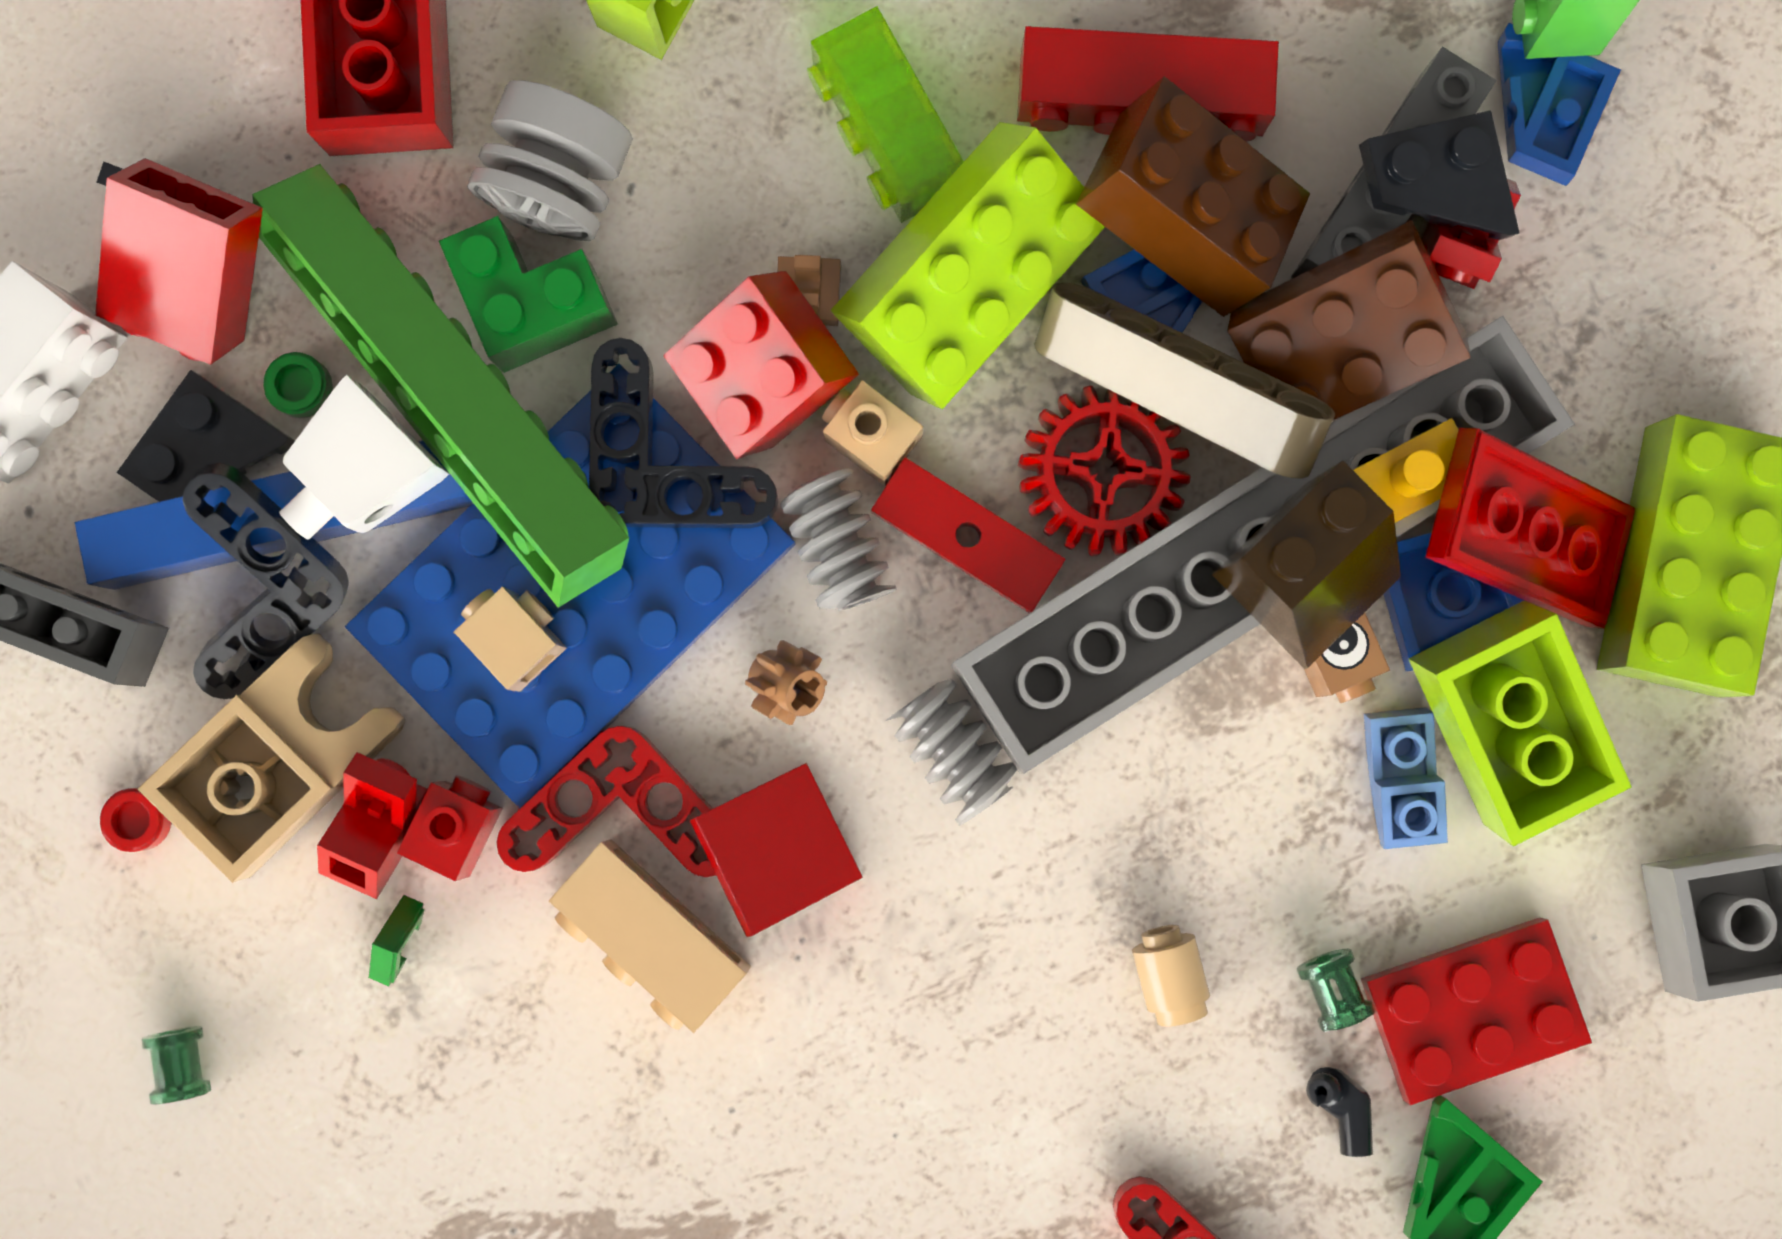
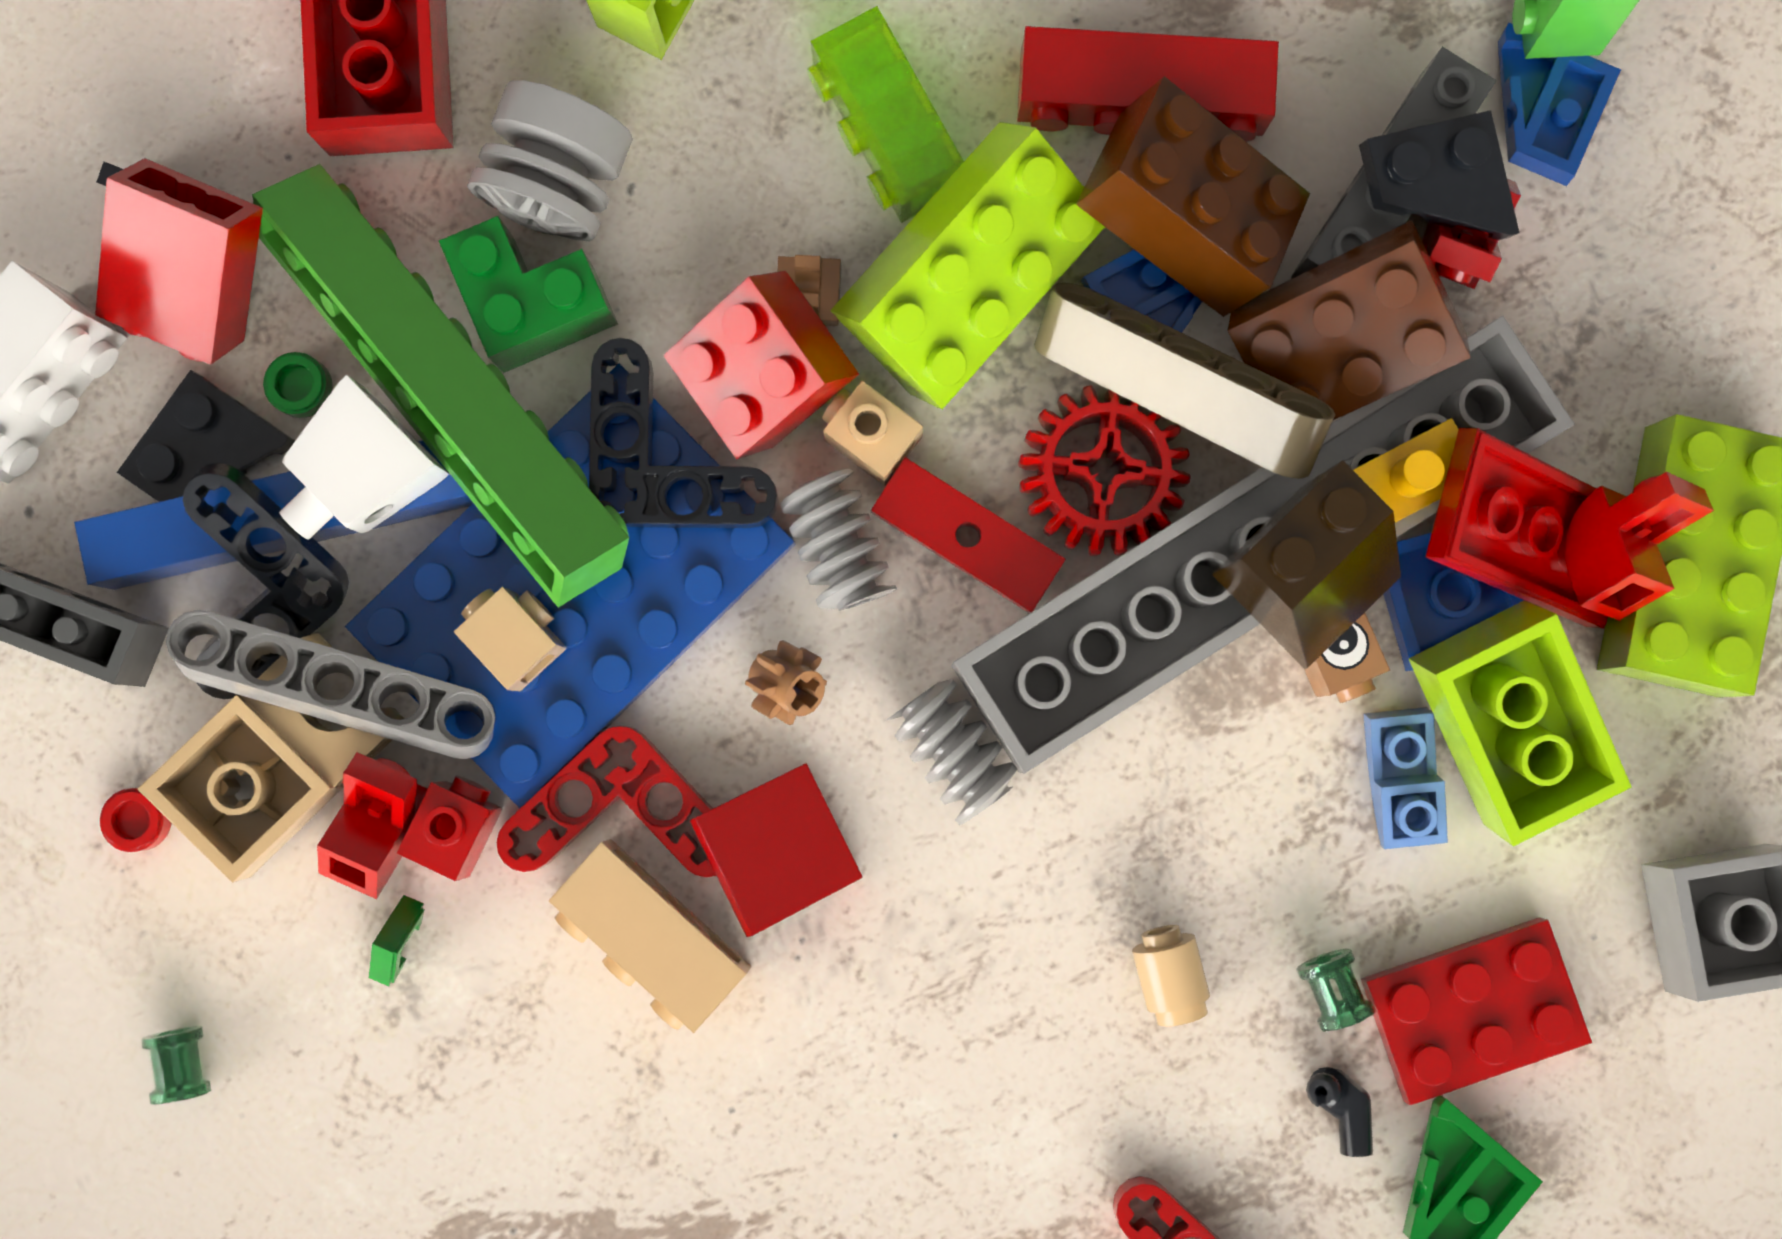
(310, 662): none -> light grey beam
(1615, 540): none -> red brick

